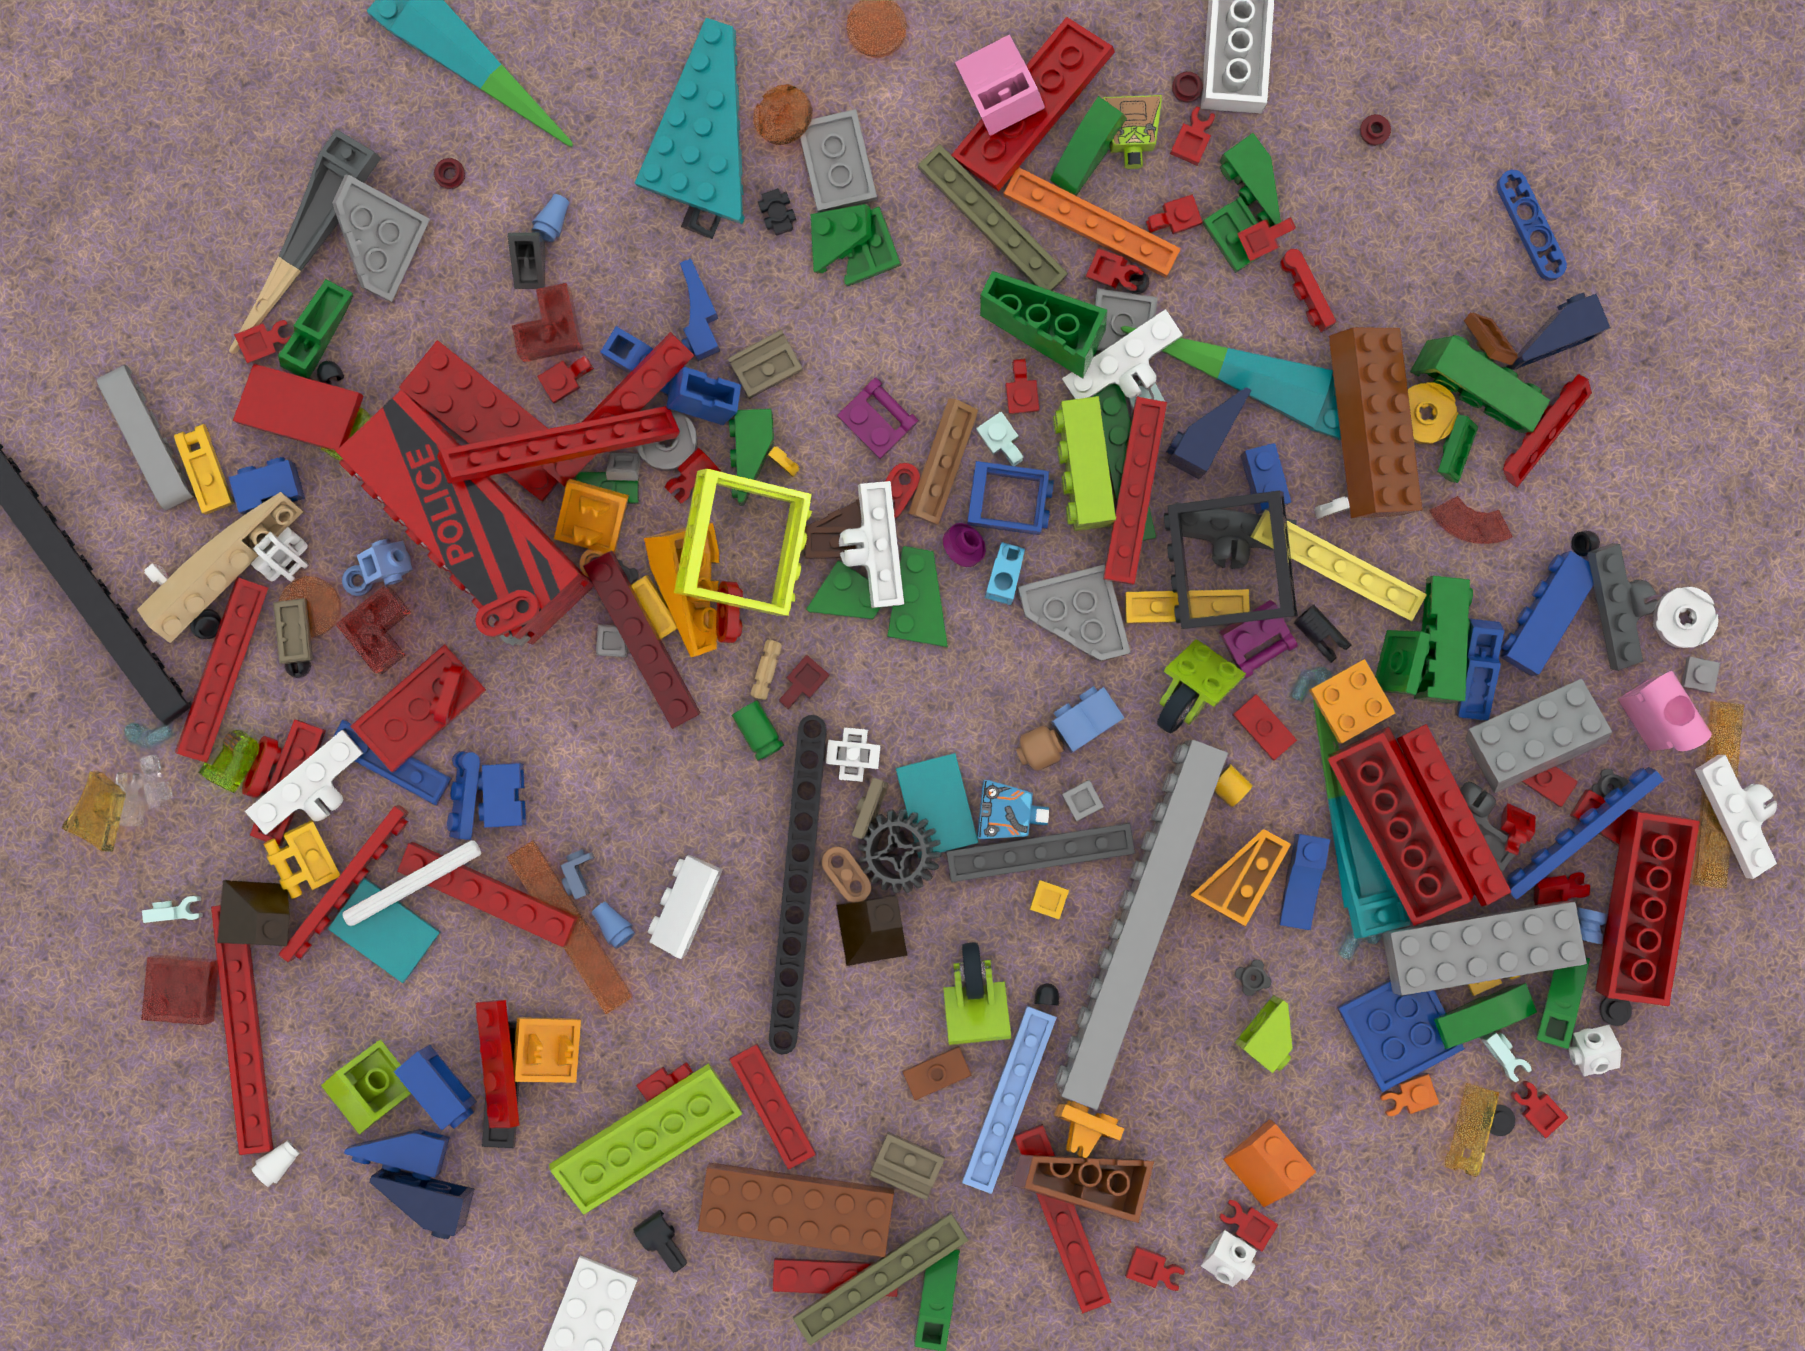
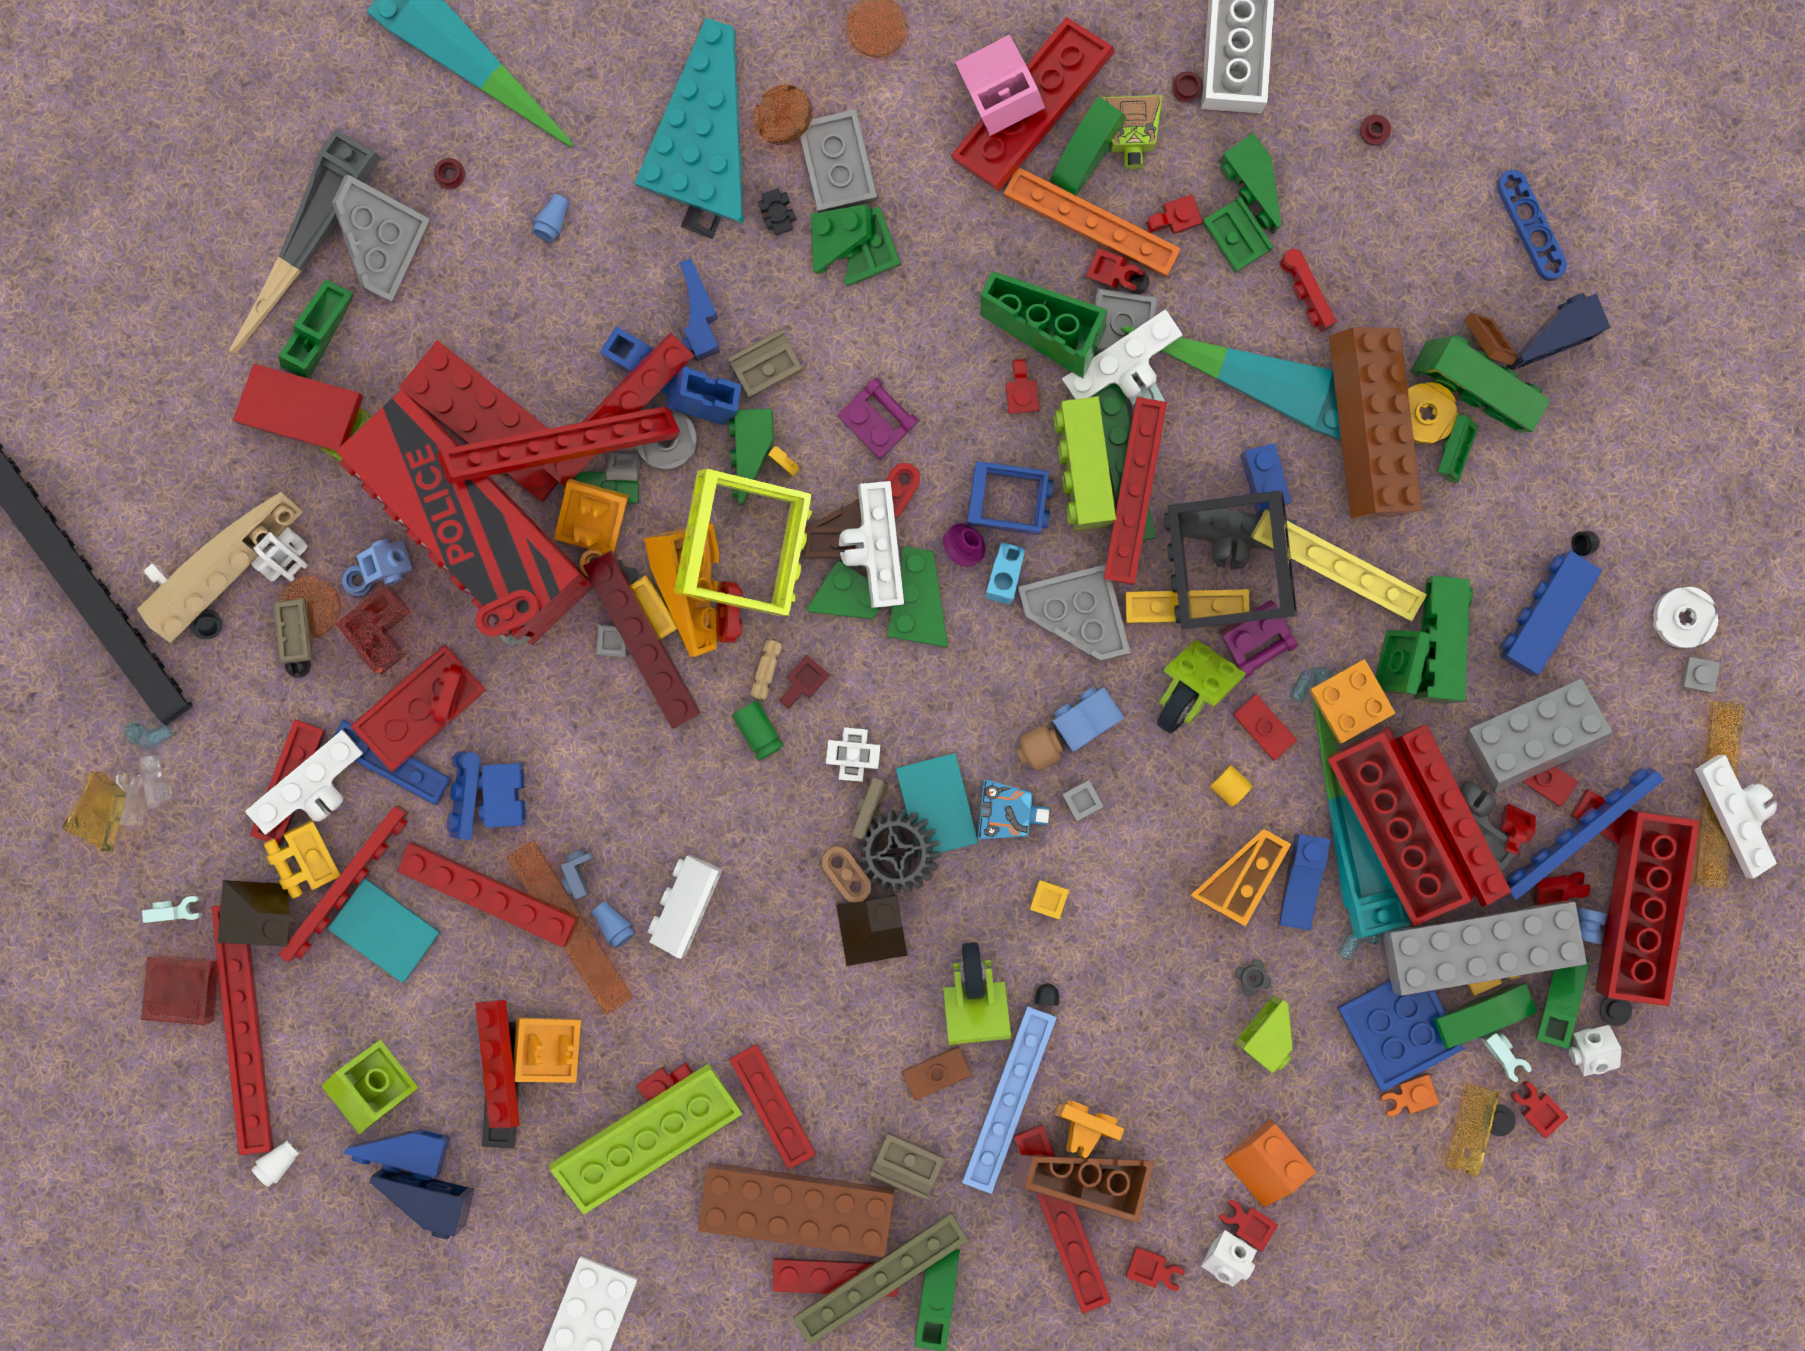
(144, 438): light grey beam -> none
(204, 470): yellow plate -> none
(221, 670): red plate -> none
(233, 761): clear neon green leg -> none
(257, 777): red plate -> none
(258, 485): blue brick -> none
(259, 342): red plate -> none
(329, 370): black hinge -> none
(411, 883): white axle -> none
(436, 1088): blue window -> none
(527, 260): dark grey slope -> none
(555, 332): clear red brick -> none
(561, 381): red plate -> none
(658, 1235): black axle -> none
(696, 461): red plate -> none
(791, 898): black beam -> none
(943, 461): medium nougat plate -> none
(992, 219): olive plate -> none
(998, 436): light aqua plate -> none
(1040, 852): dark grey plate -> none
(1141, 923): light grey piece -> none
(1192, 140): red plate -> none
(1201, 441): dark blue slope -> none
(1262, 238): red plate -> none
(1318, 627): black hinge -> none
(1336, 506): white tile -> none
(1469, 524): clear red tile -> none
(1482, 669): blue slope -> none
(1551, 425): red plate -> none
(1607, 778): dark grey plate -> none
(1619, 605): dark grey plate -> none
(1665, 714): bright pink piece -> none

